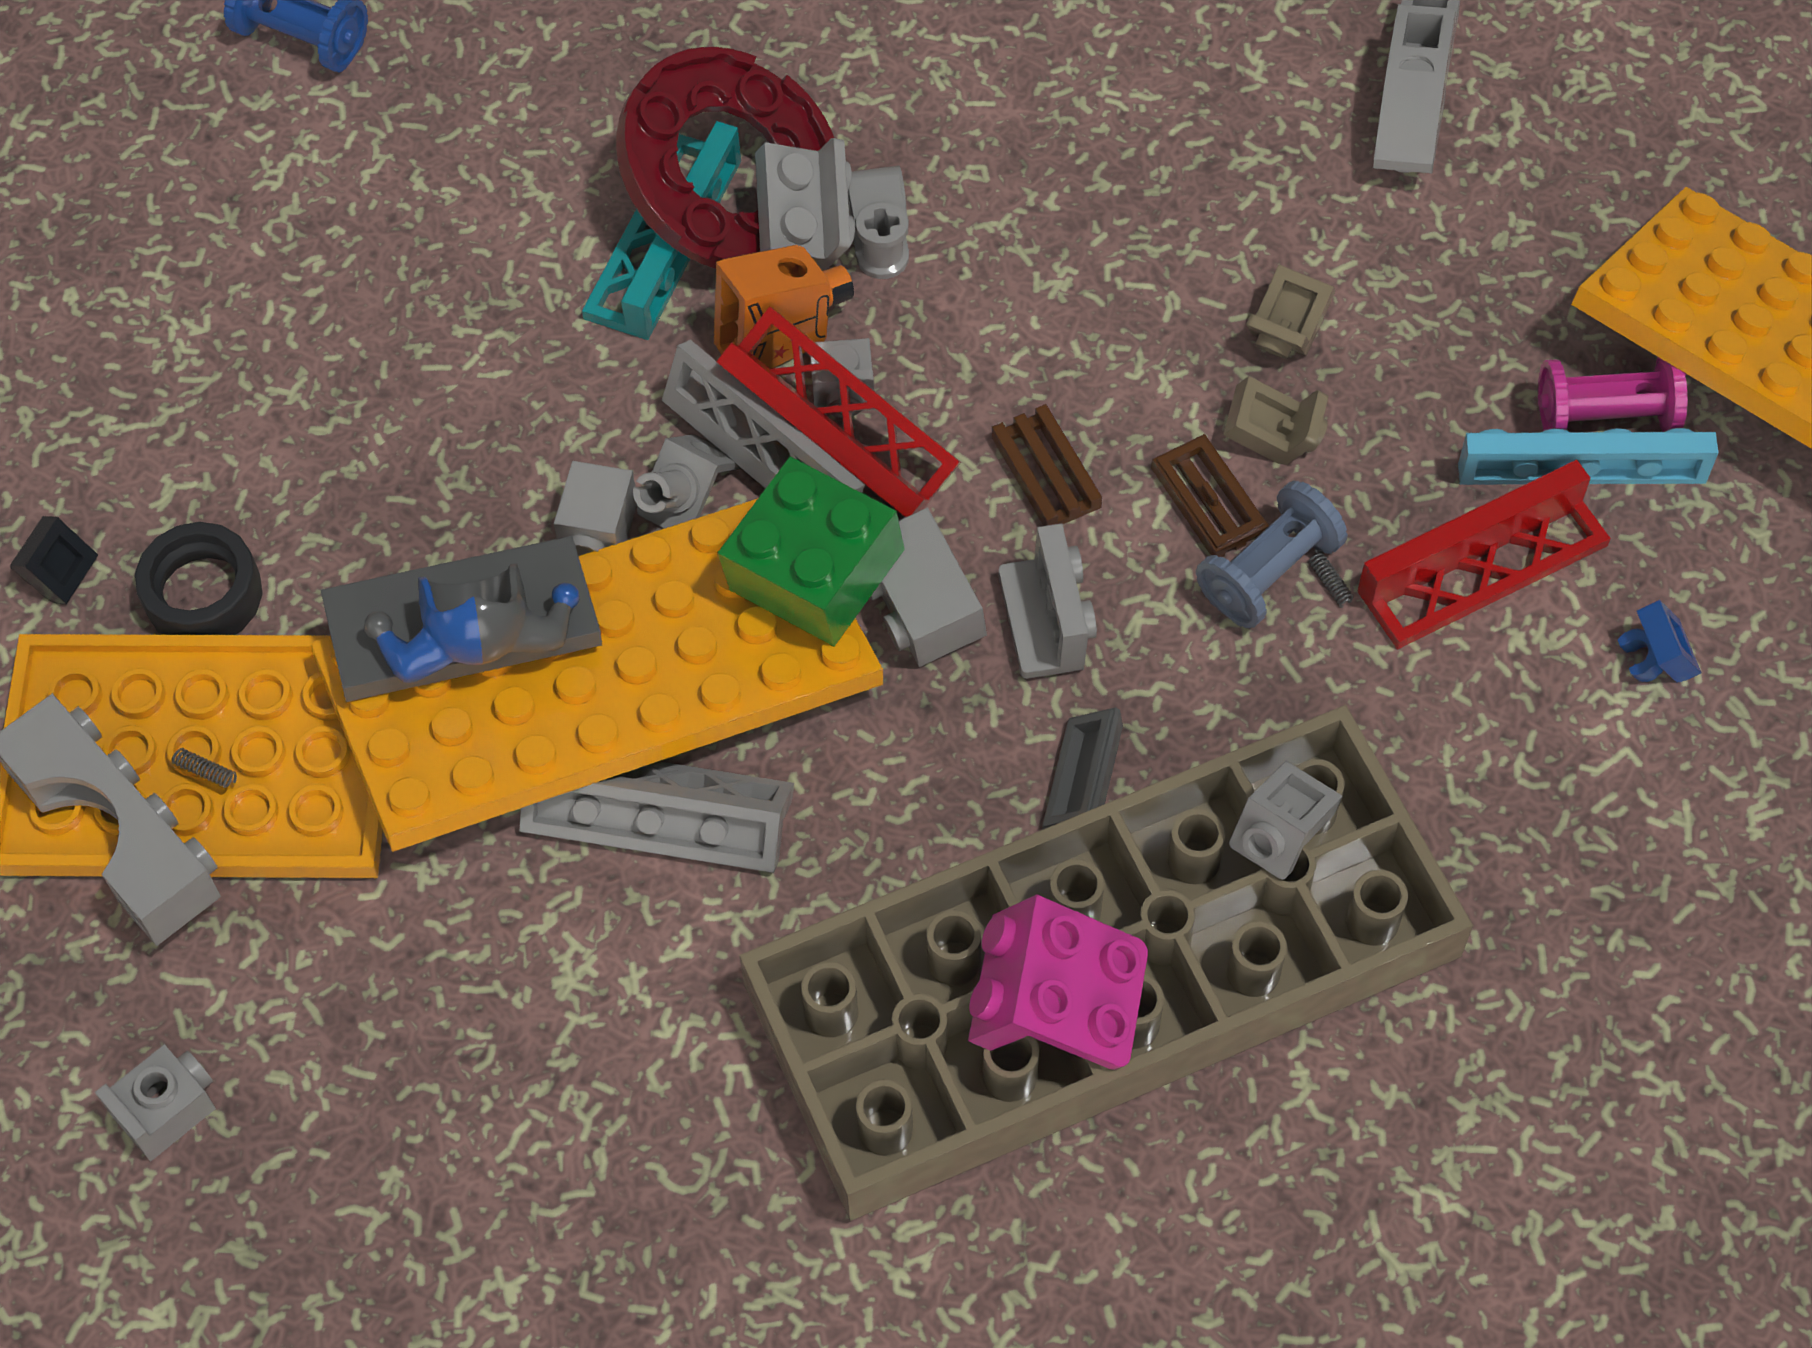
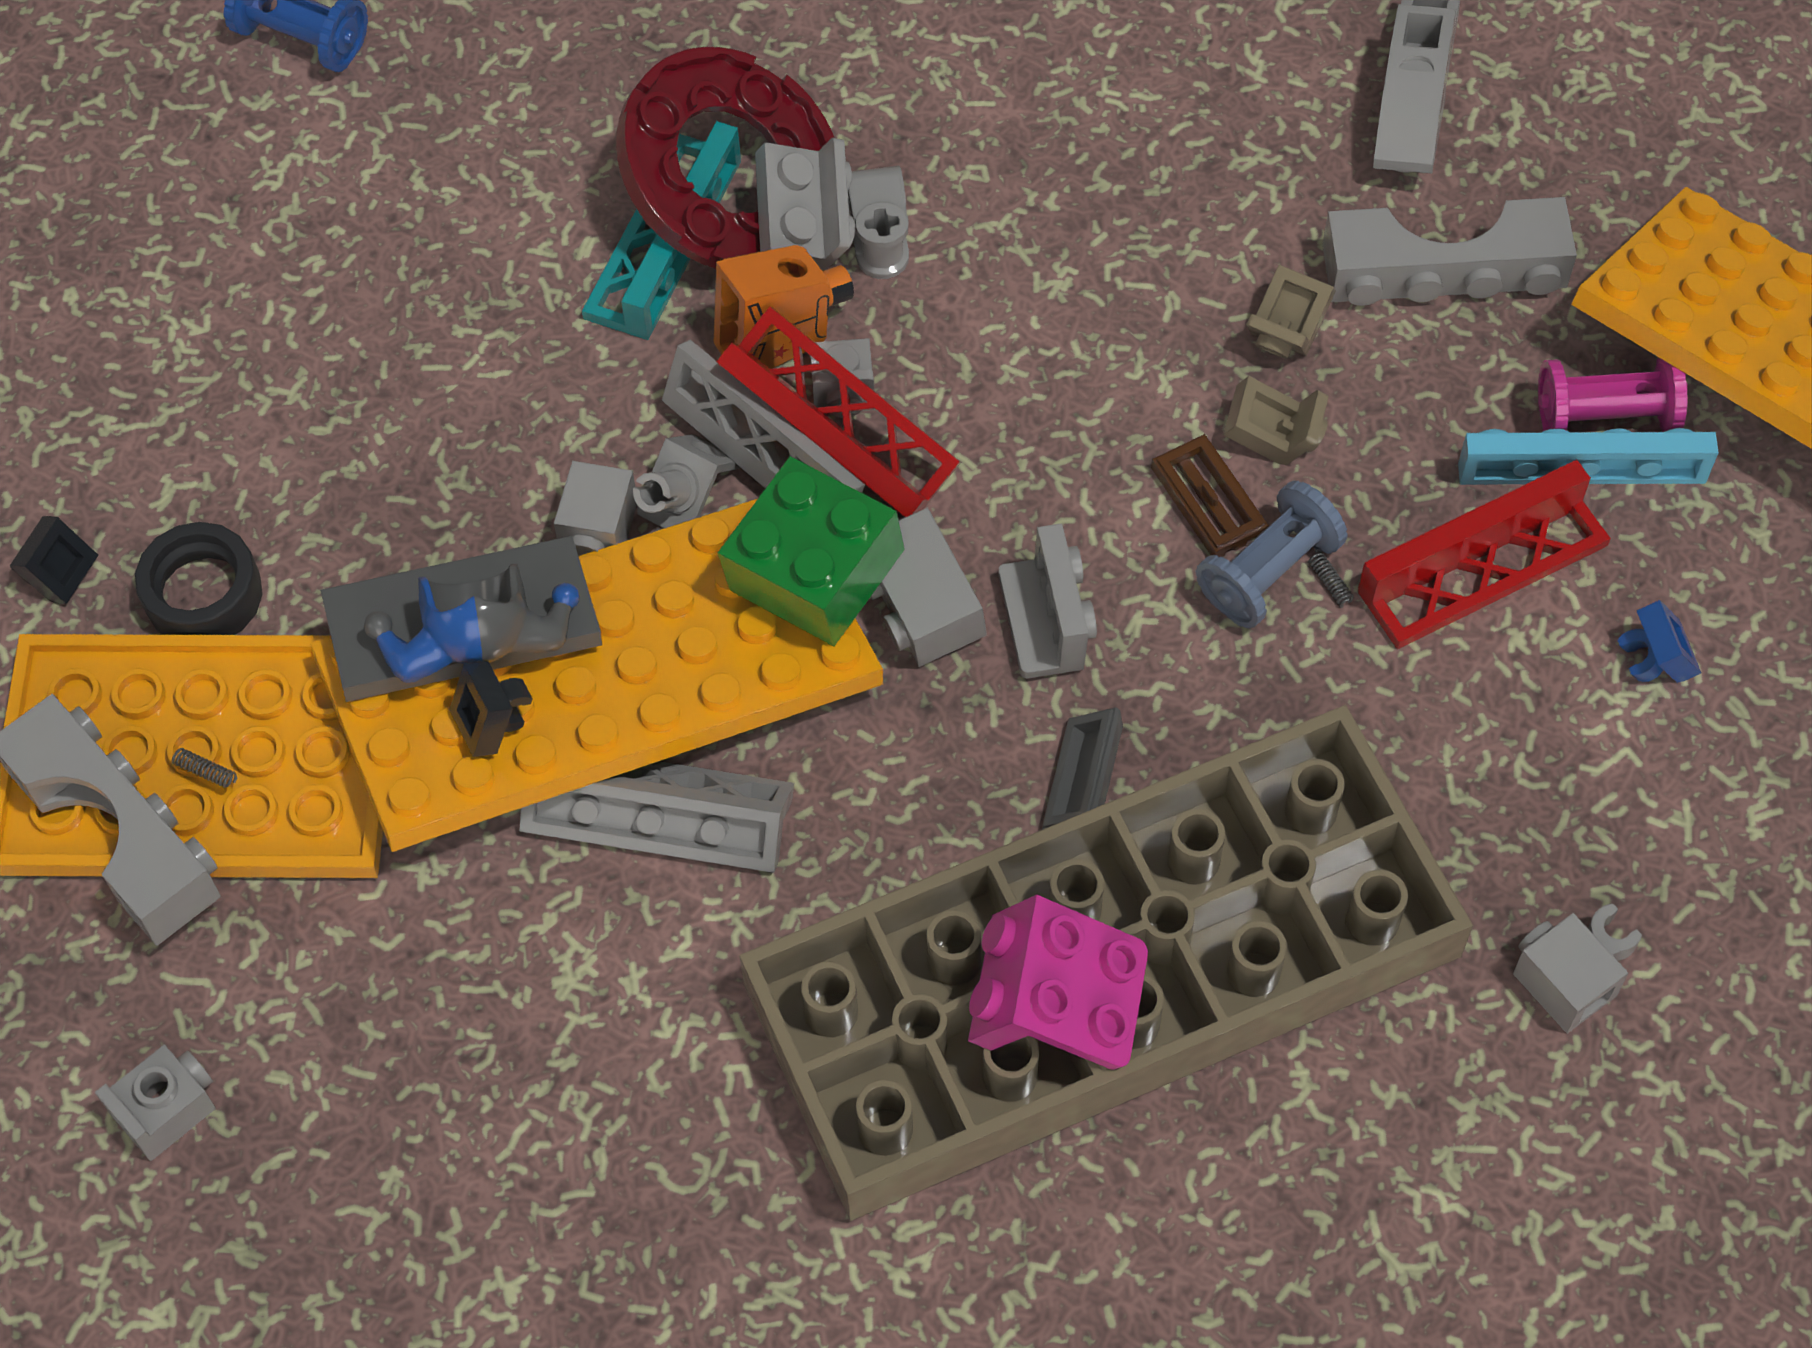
(487, 707): none -> black tile
(1026, 429): reddish brown tile -> none
(1283, 819): light grey bracket -> none
(1378, 258): none -> light grey arch
(1574, 966): none -> light grey brick

